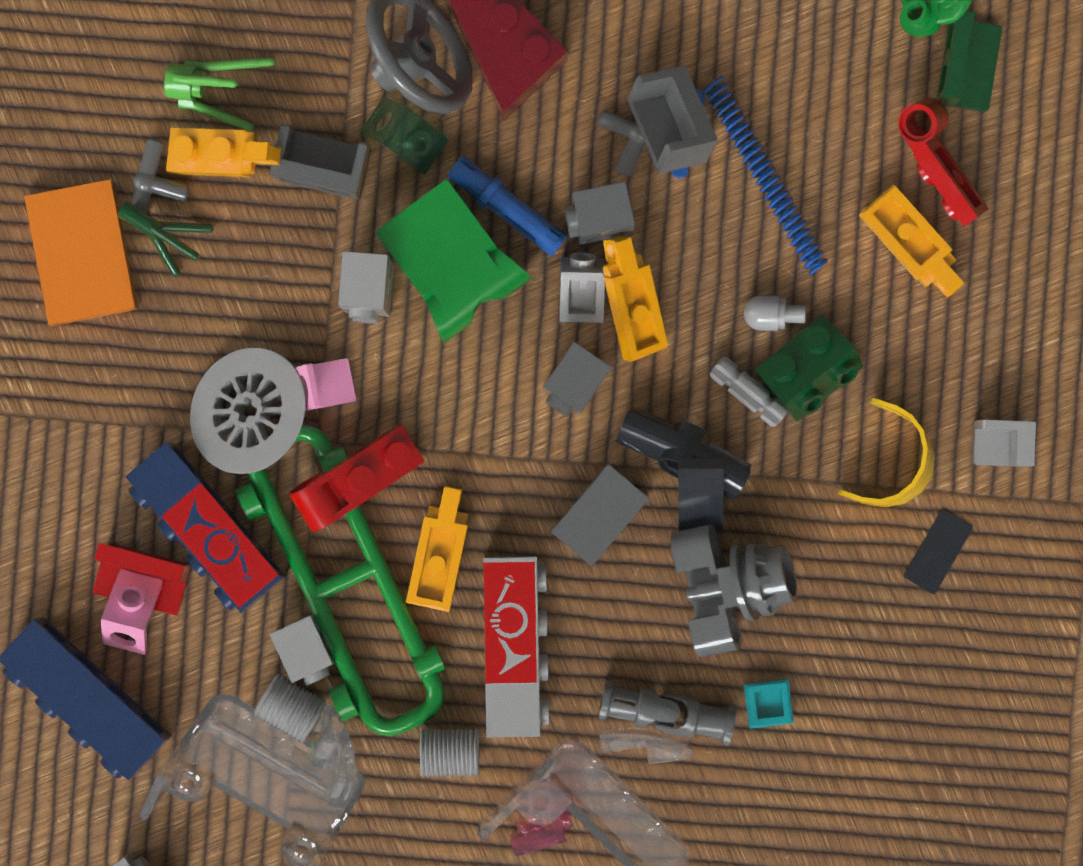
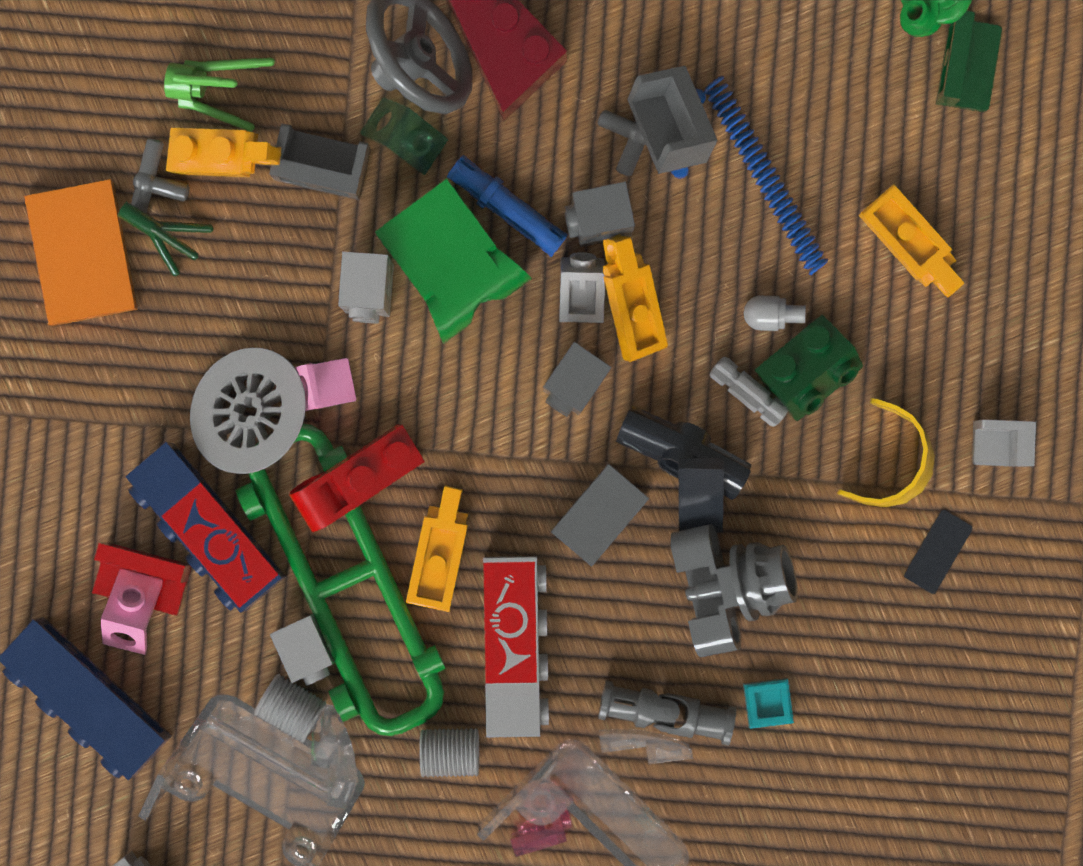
(937, 164): red plate -> none

